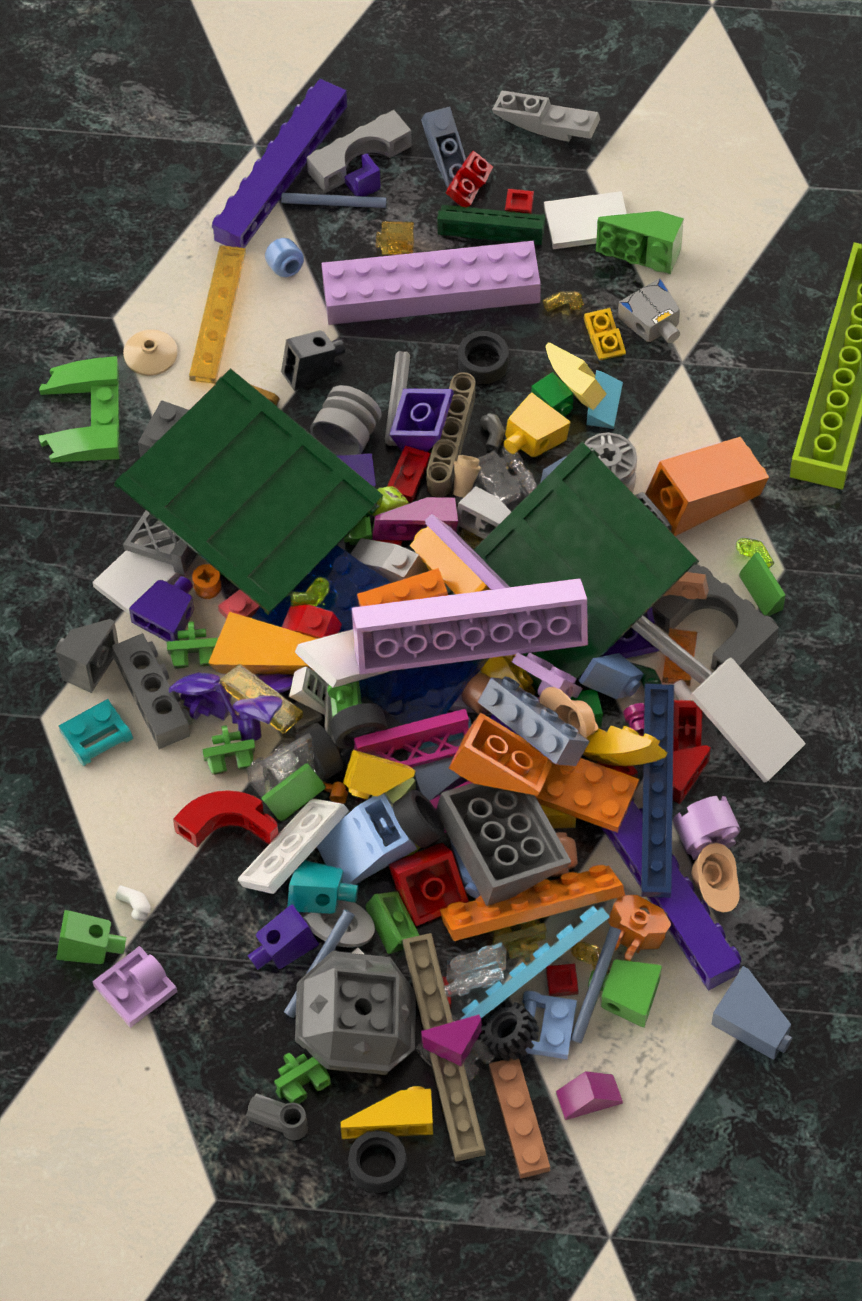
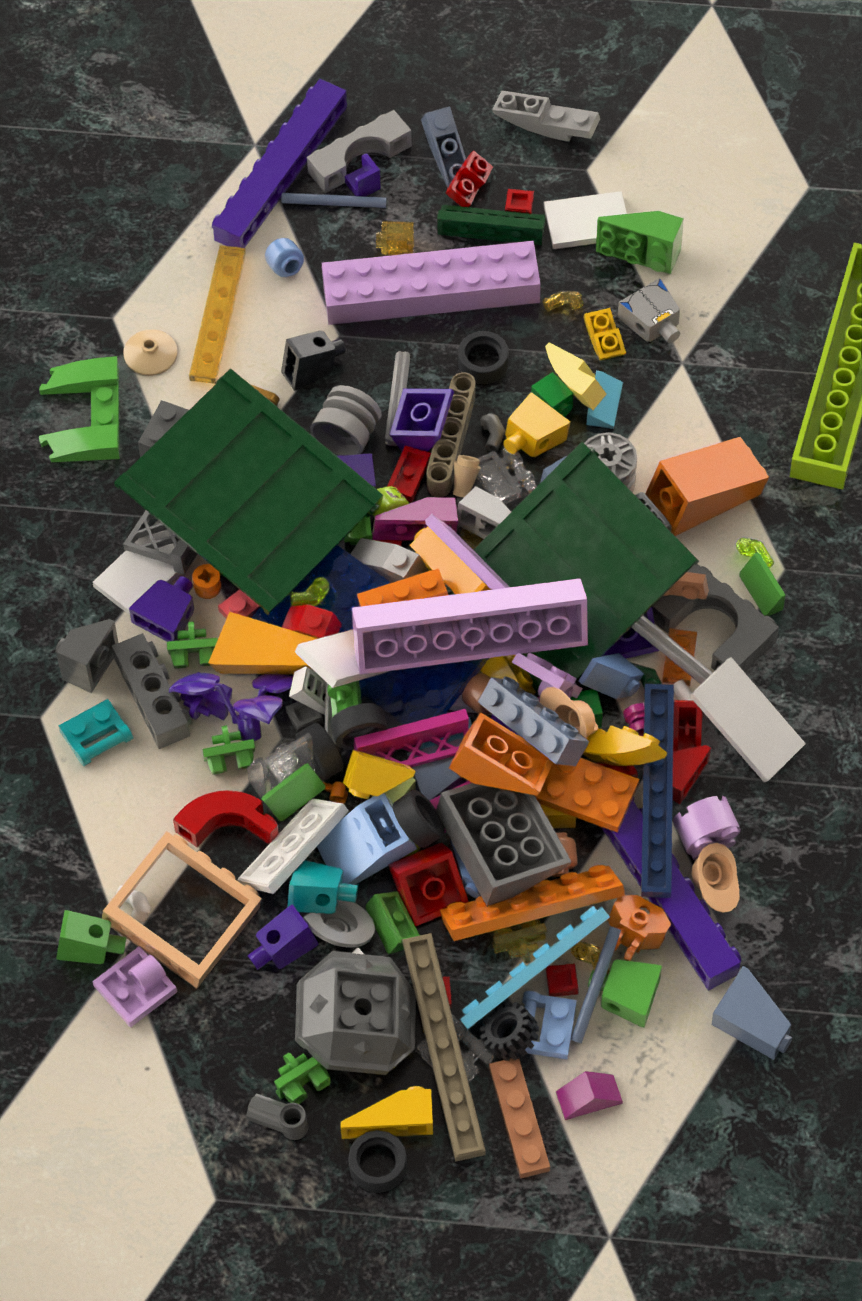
(157, 946): none -> light nougat window
(246, 685): clear yellow tile -> none
(329, 946): sand blue bar -> none
(454, 1039): magenta slope -> none
(475, 969): clear plate -> none

